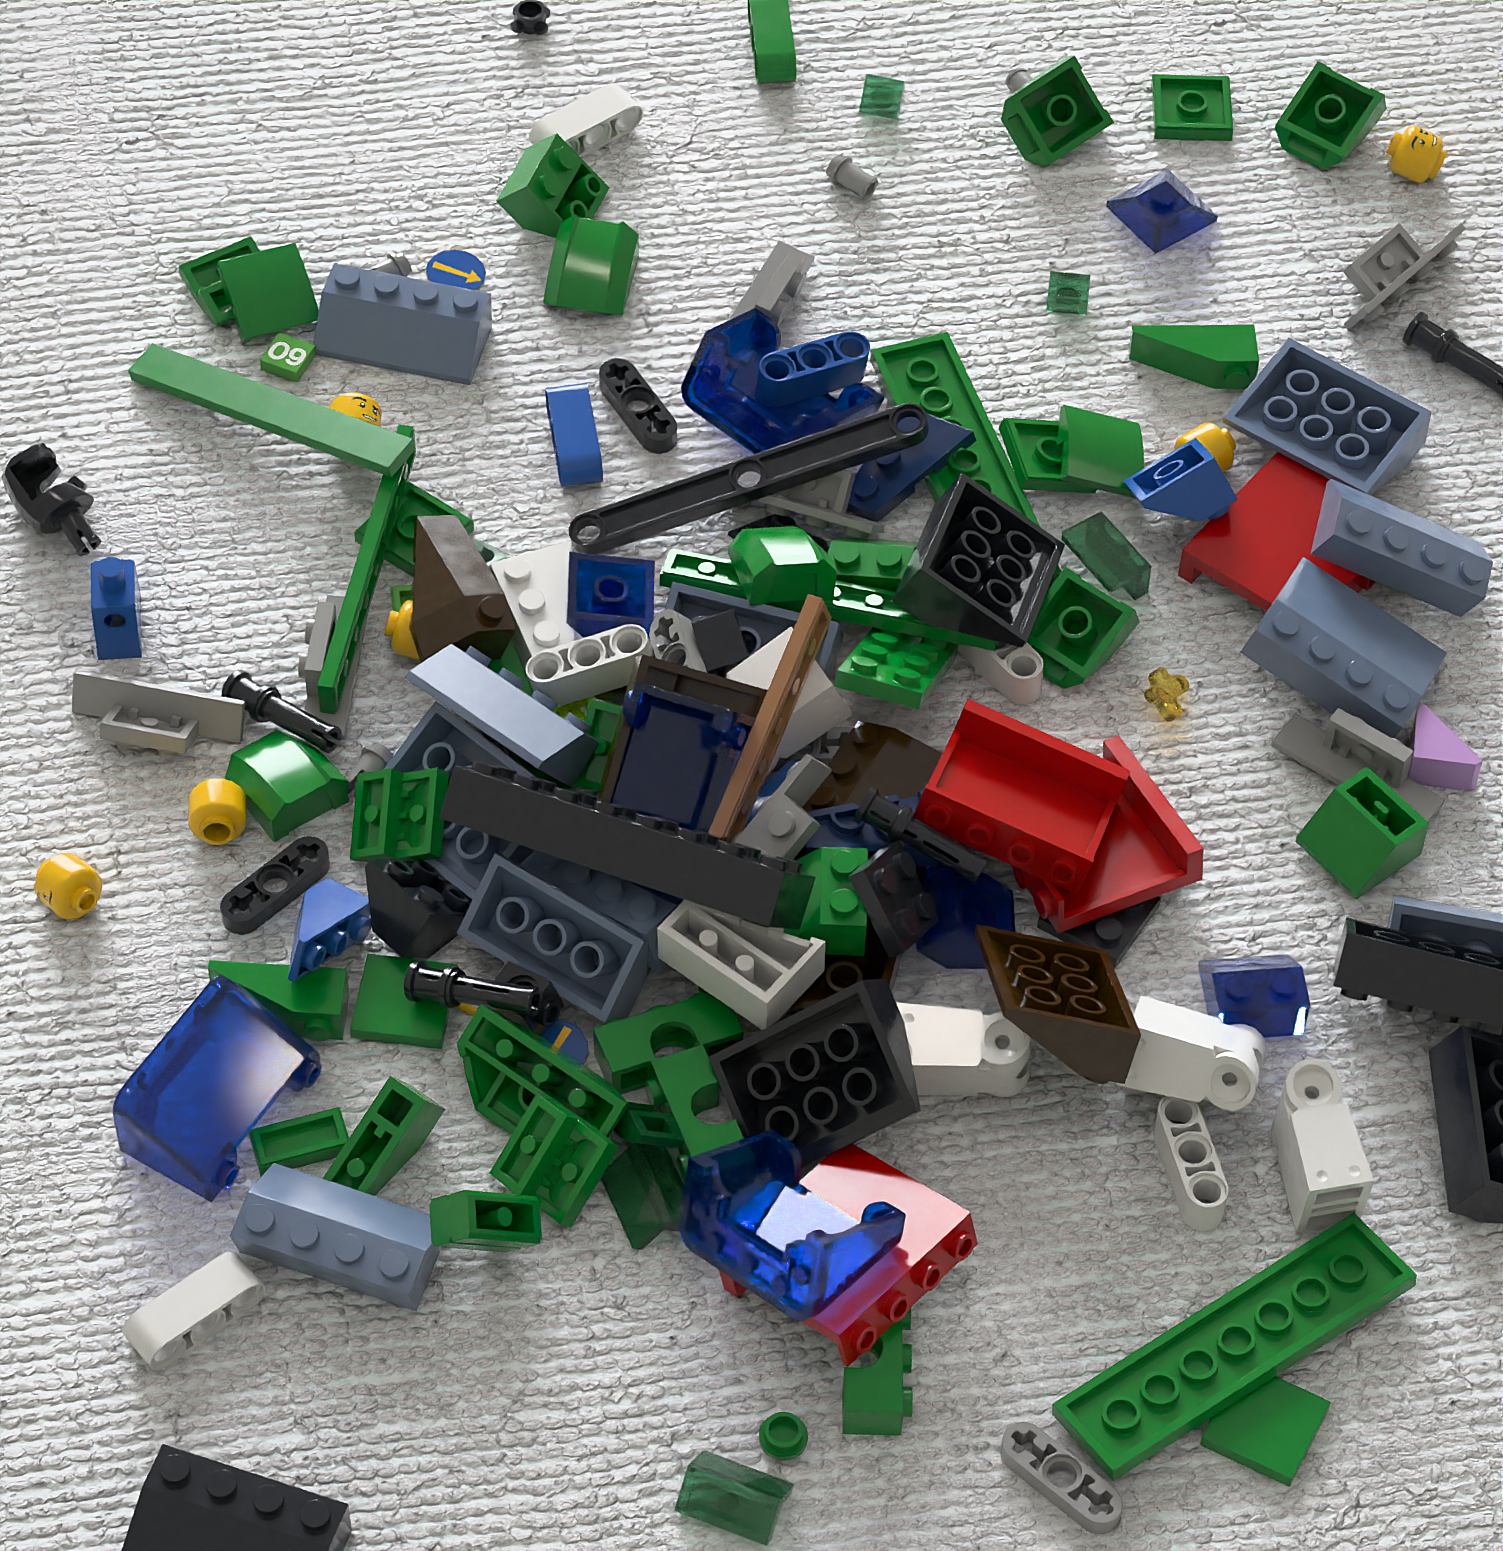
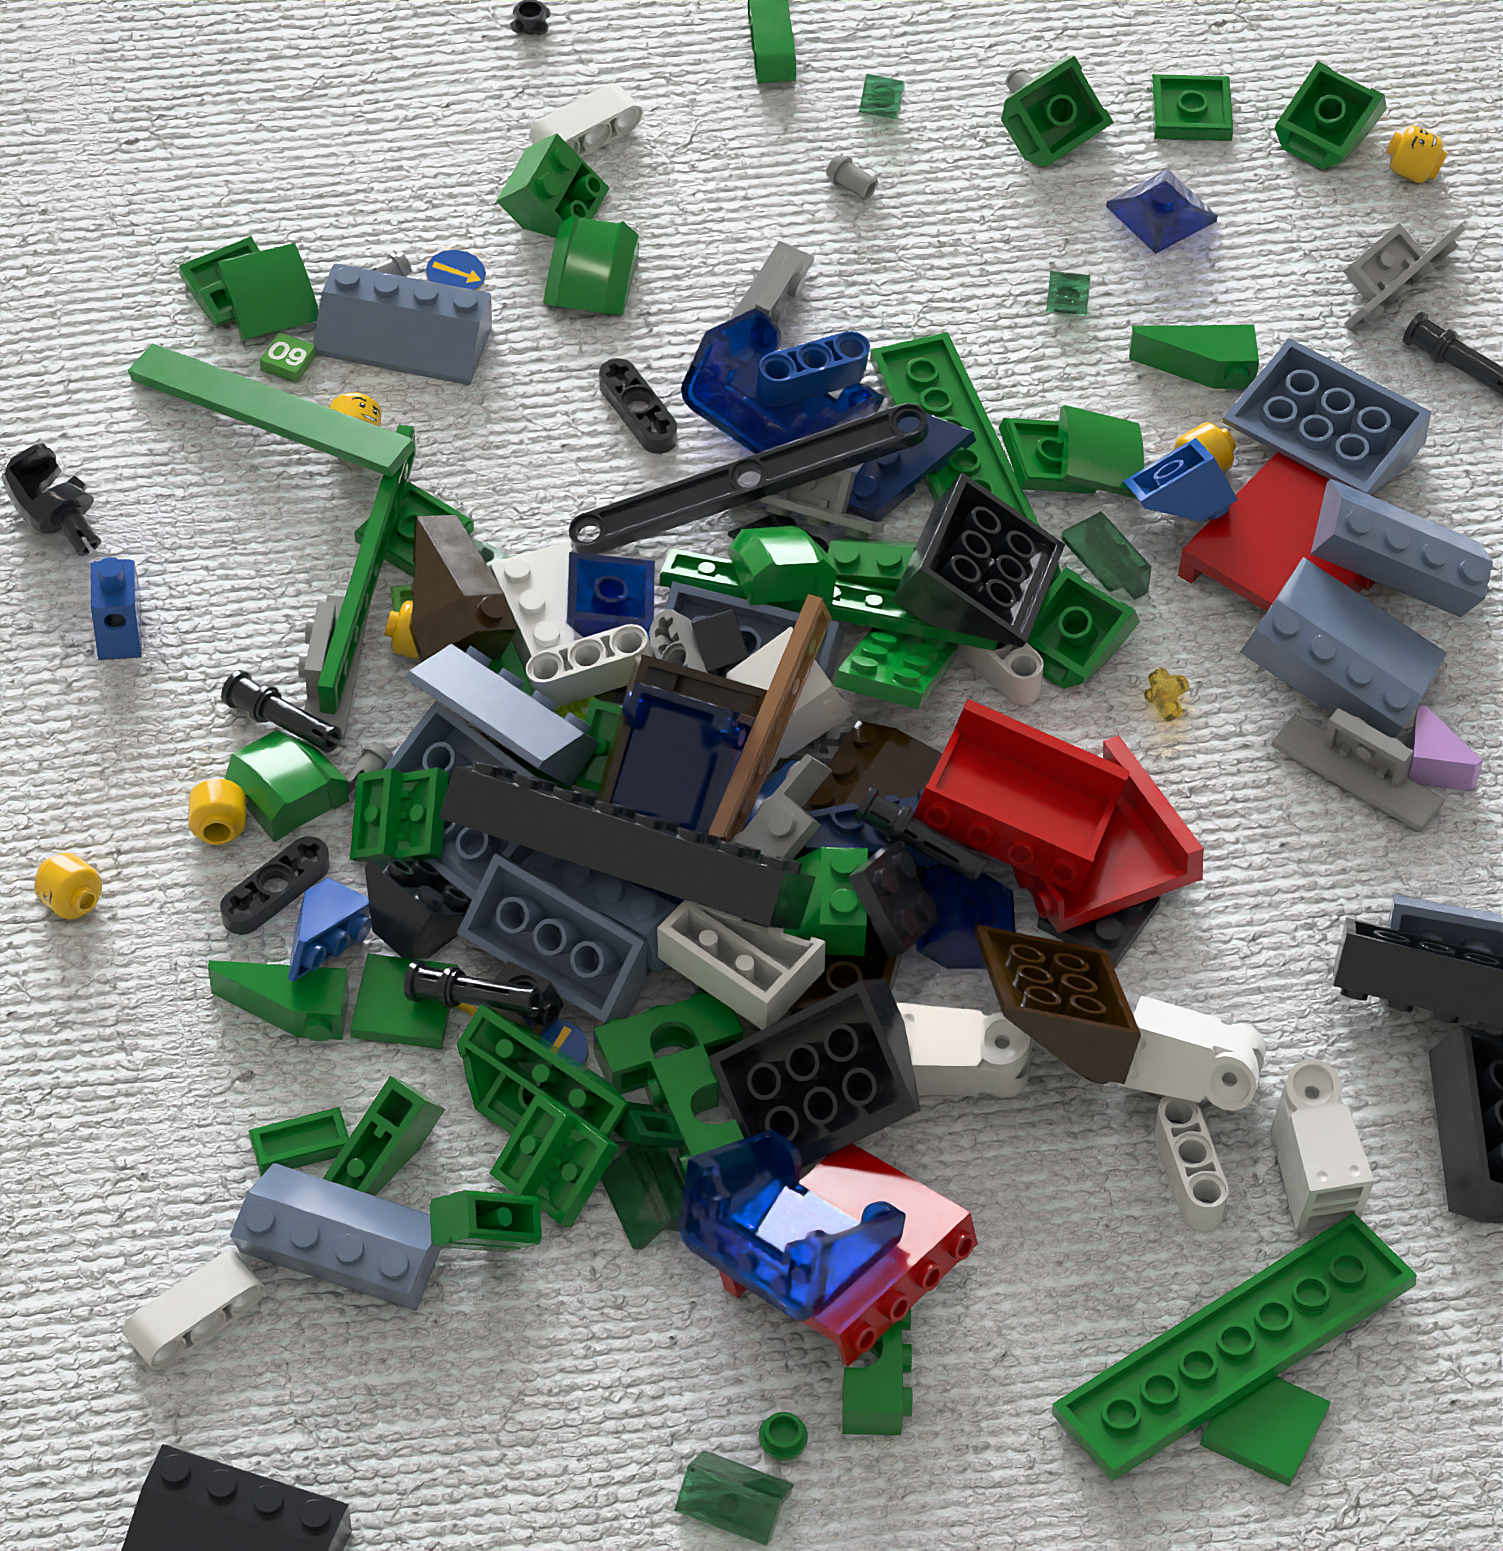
(154, 713): light grey bracket -> none
(210, 1087): clear blue windscreen -> none
(574, 435): blue beam -> none
(1064, 1498): light grey beam -> none
(1258, 993): clear blue slope -> none
(1363, 833): green slope -> none

